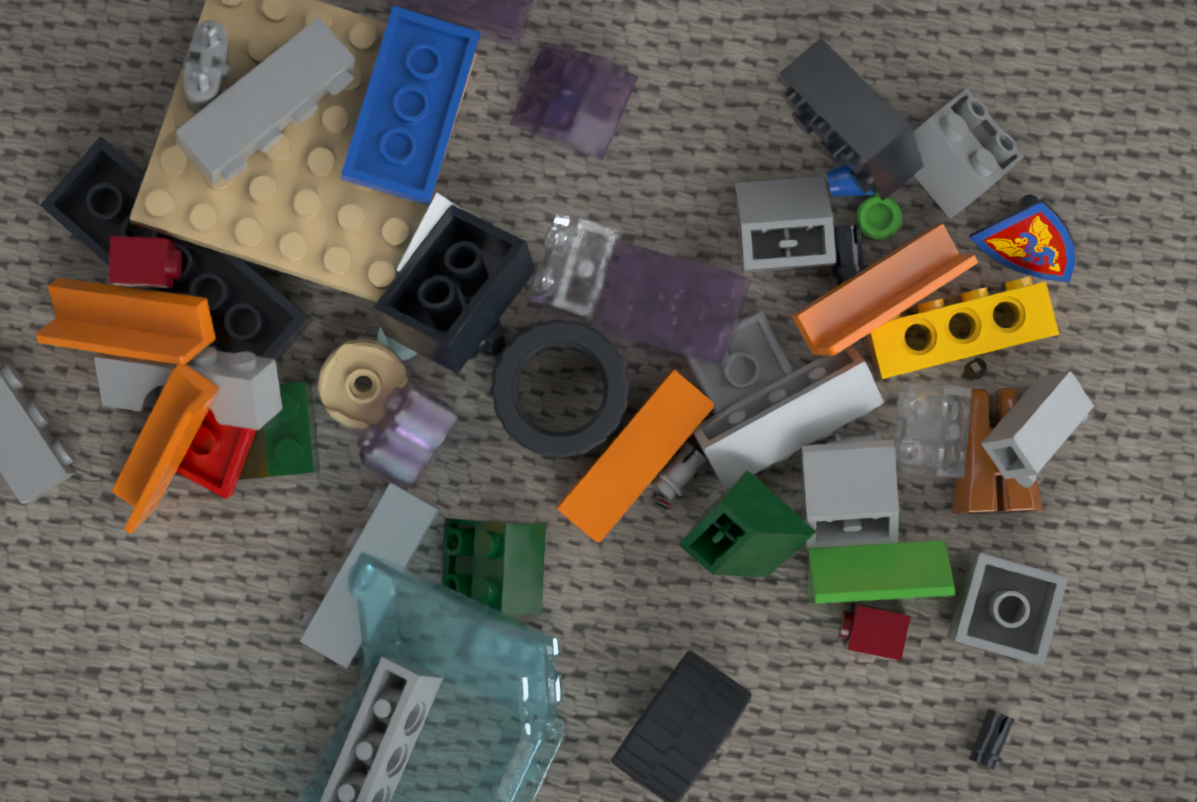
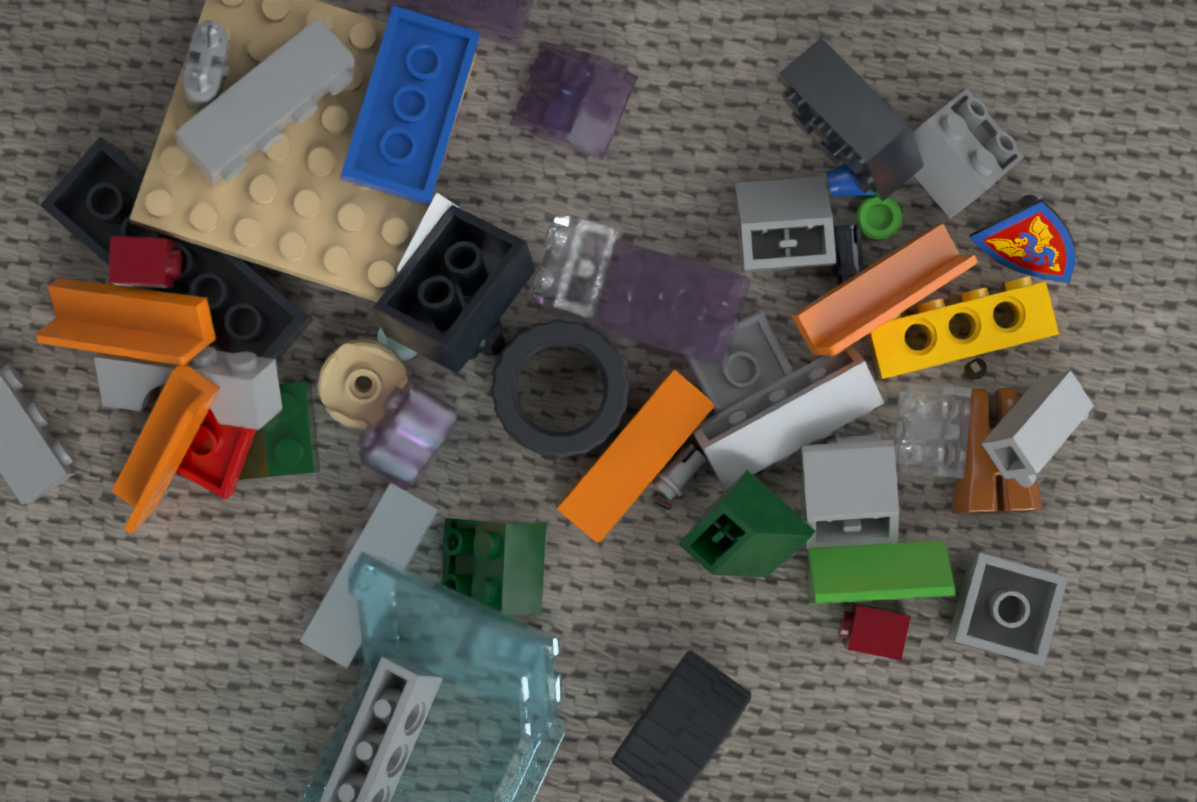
(991, 739): black pin -> none

